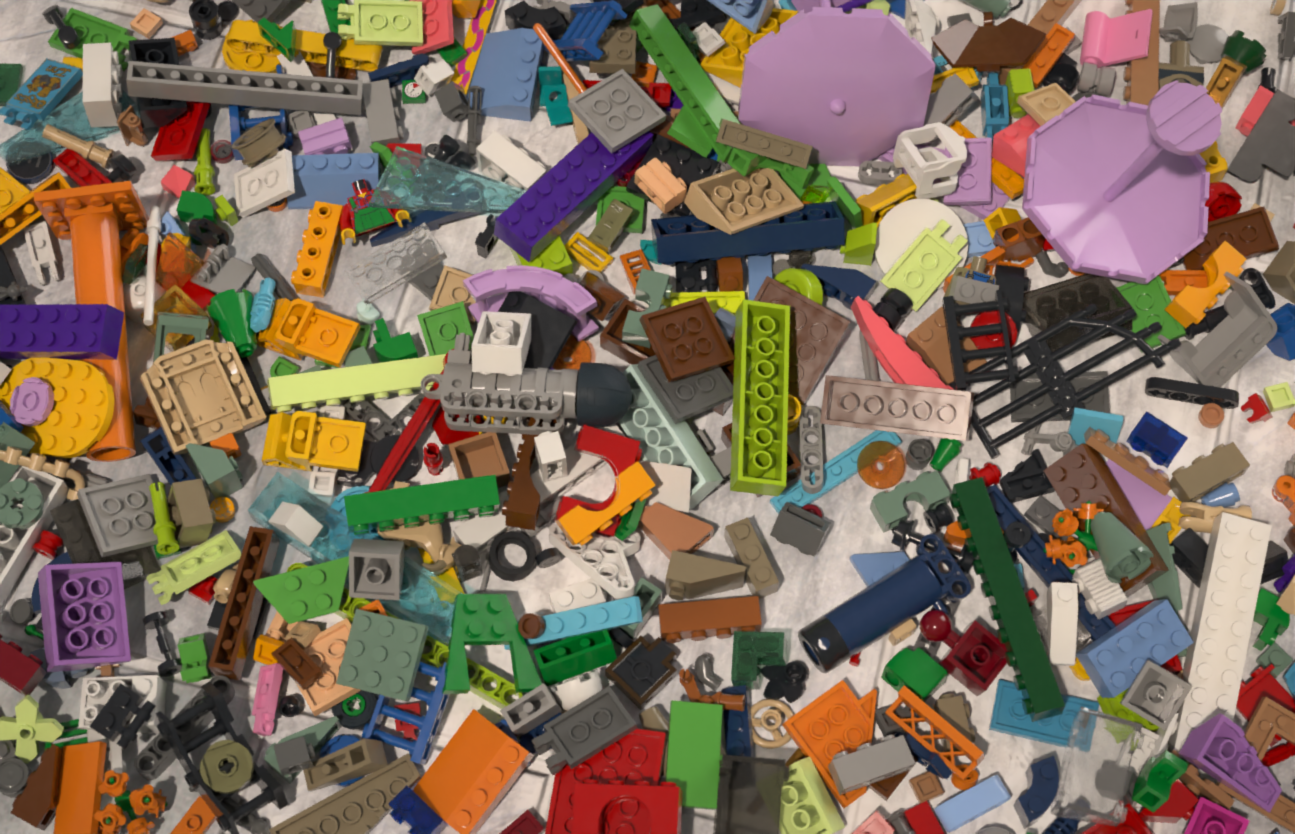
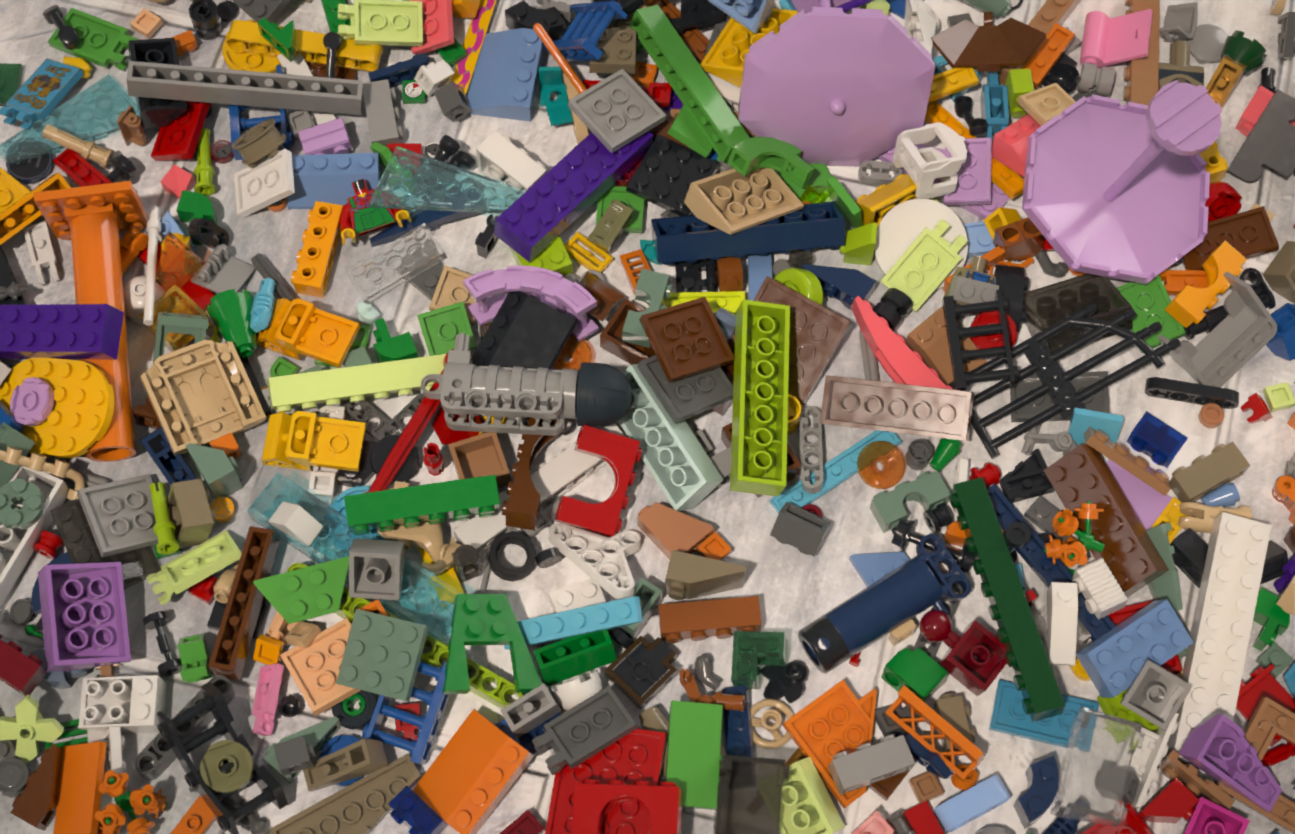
(101, 84): white brick -> none
(117, 713): black plate -> none
(135, 263): tile -> none
(225, 211): lime plate -> none
(297, 663): reddish brown plate -> none
(474, 119): dark grey piece -> none
(501, 343): white brick -> none
(531, 626): reddish brown tile -> none
(550, 456): white brick -> none
(630, 485): light orange arch -> none
(630, 520): green tile -> none
(661, 185): light nougat brick -> none
(671, 485): white sticker -> none
(690, 40): clear green tile -> none
(707, 39): white slope -> none
(714, 547): none -> orange plate
(750, 553): dark tan brick -> none
(763, 143): dark tan fence -> none
(949, 102): light grey brick -> none
(964, 109): none -> black bar
(1119, 548): sand green cone -> none
(1156, 778): green brick -> none

